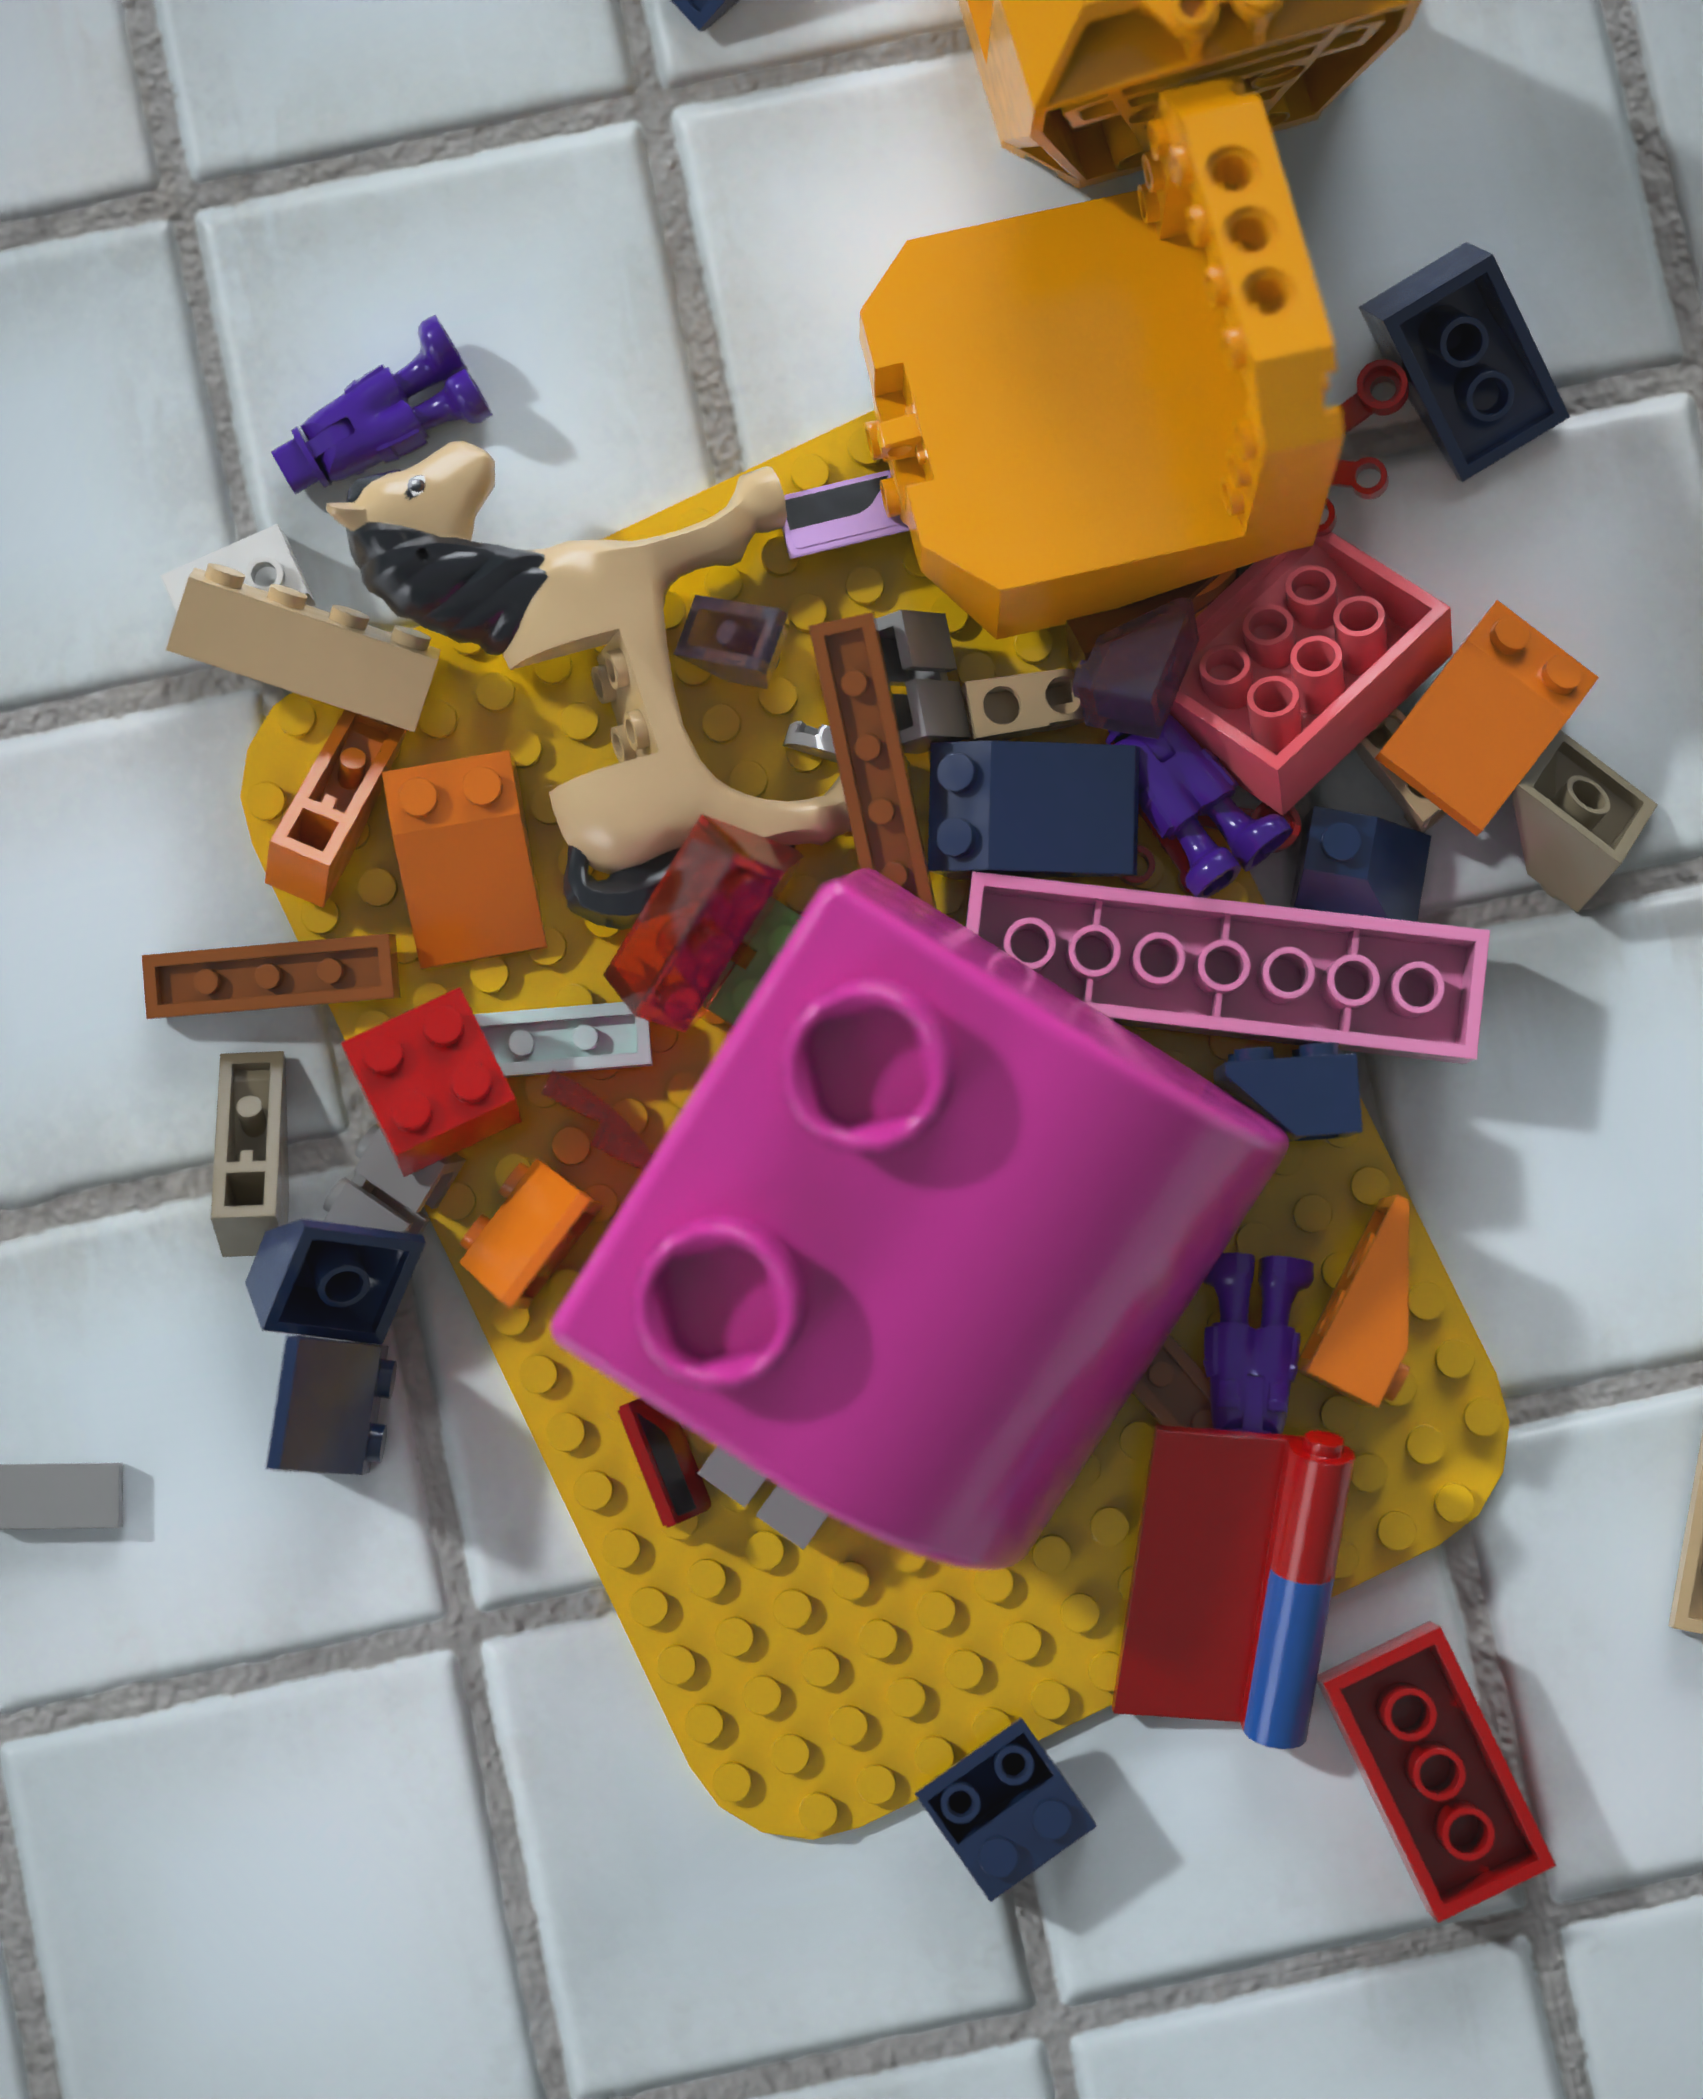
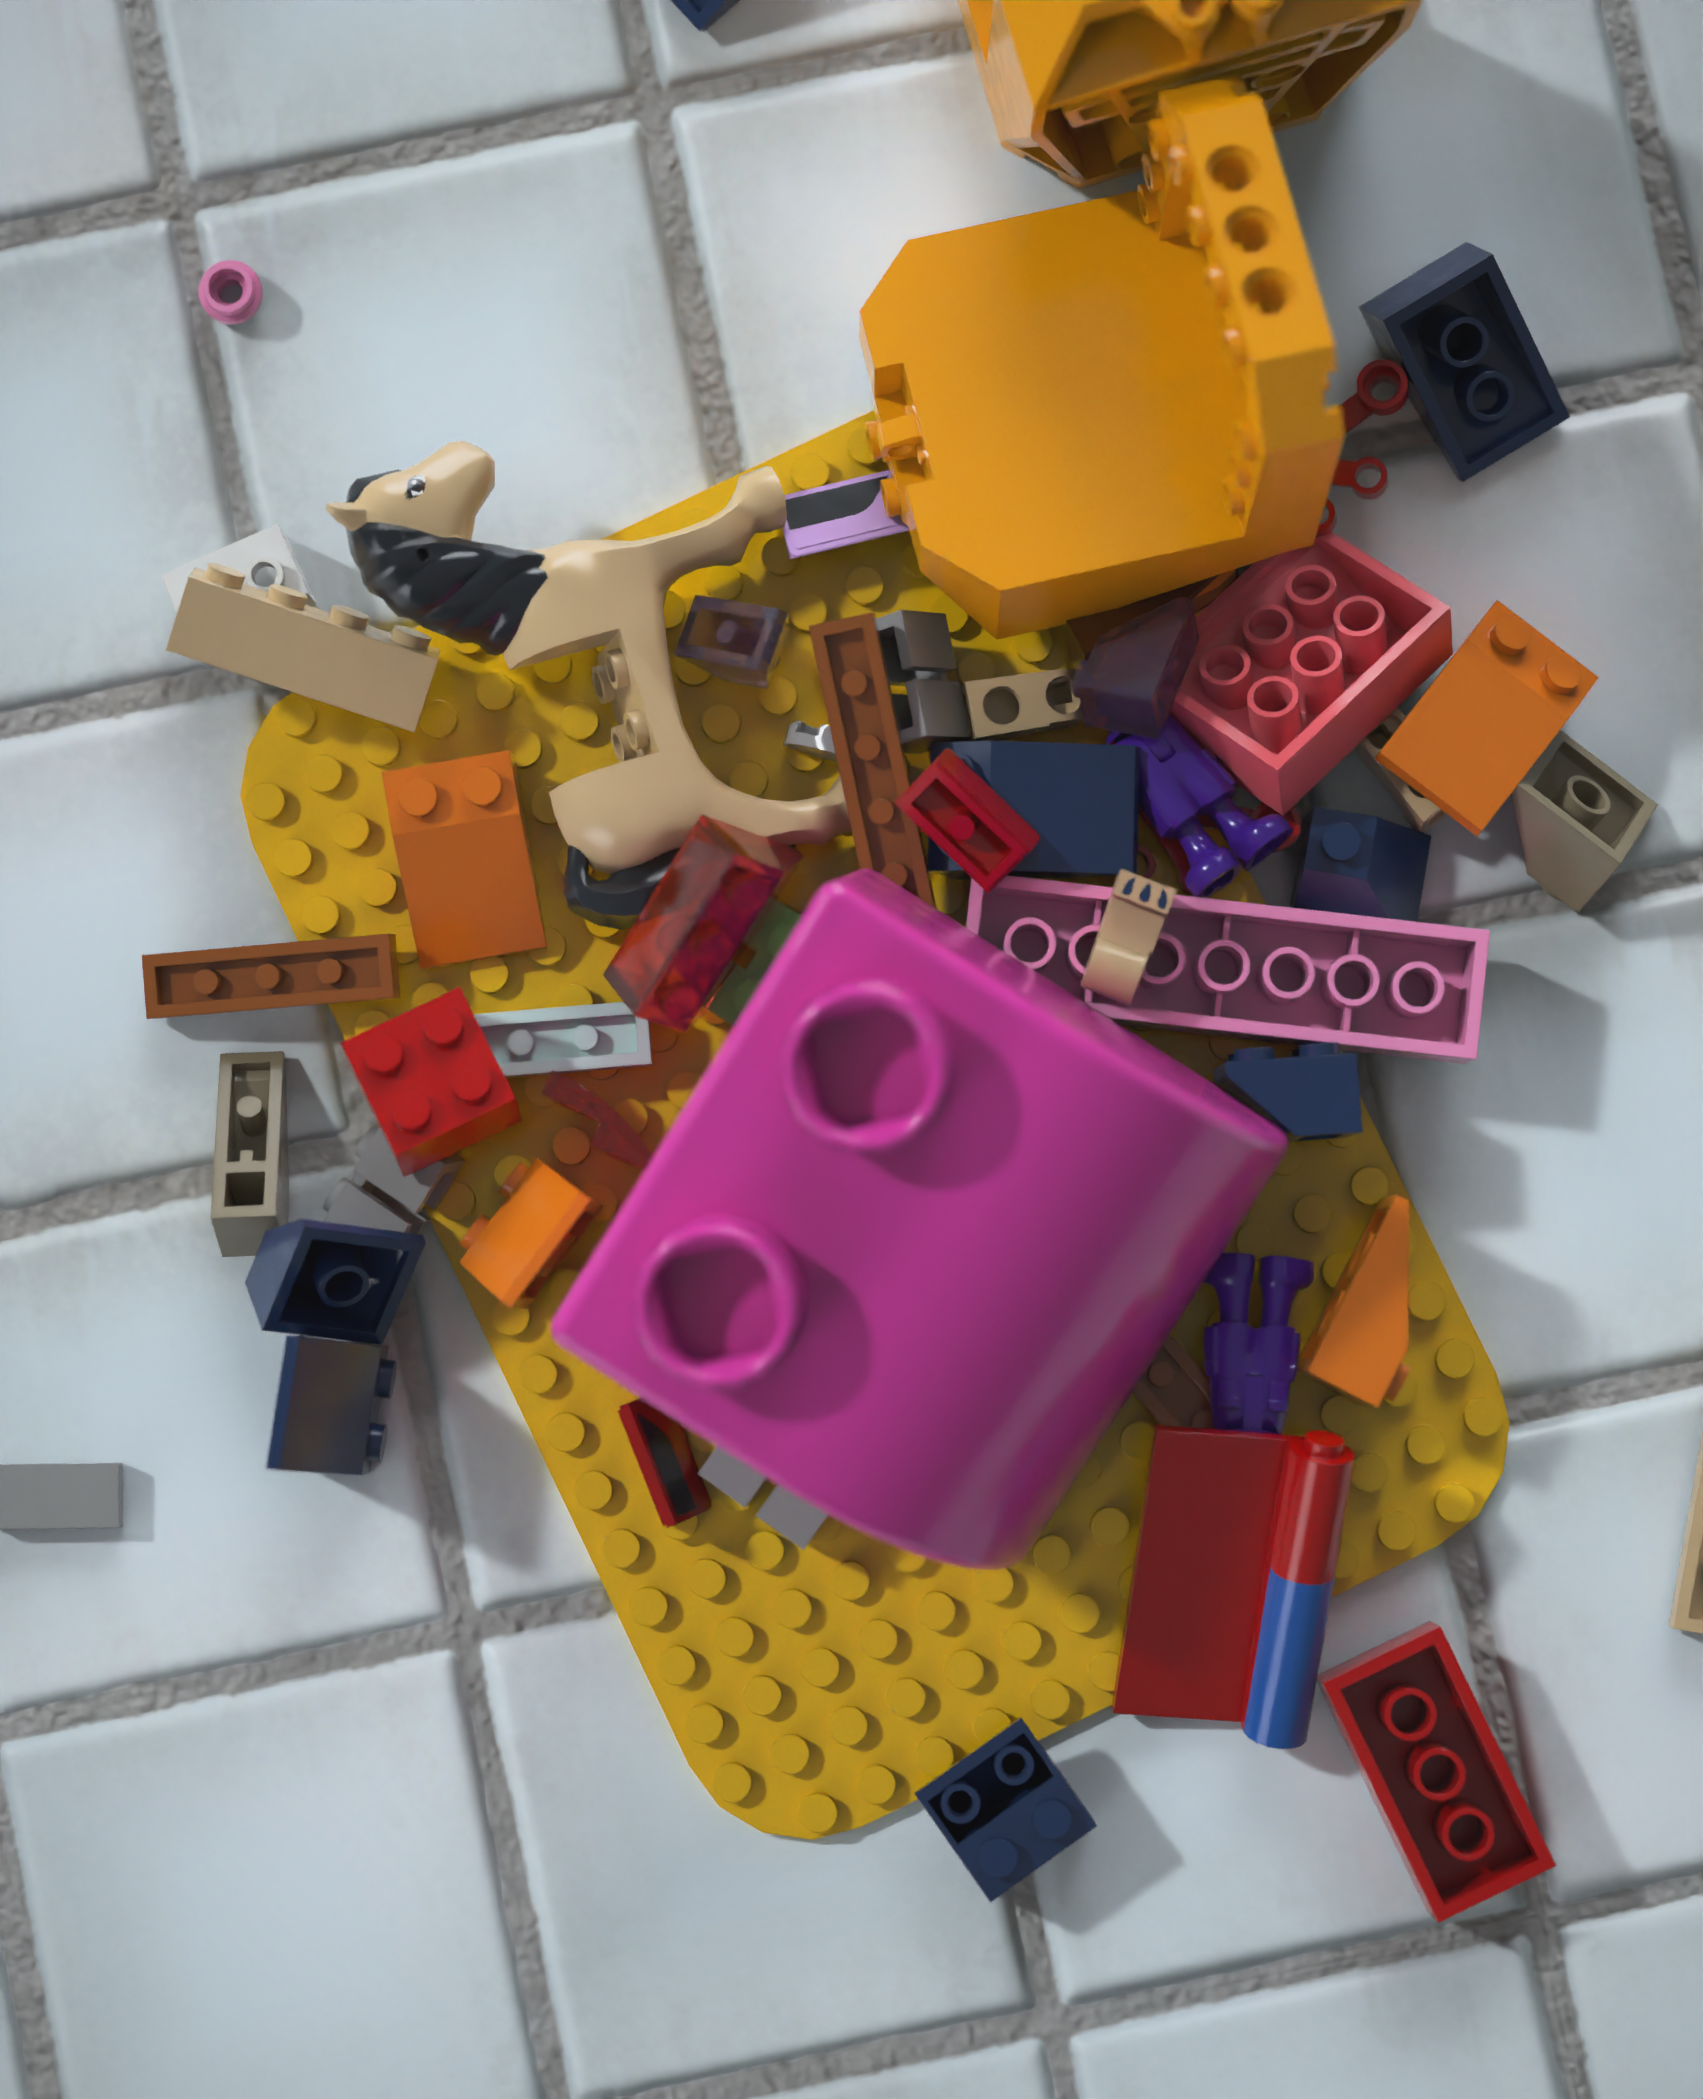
(223, 275): none -> bright pink plate
(332, 808): orange slope -> none
(374, 416): dark purple piece -> none
(968, 820): none -> red slope
(1127, 936): none -> tan leg

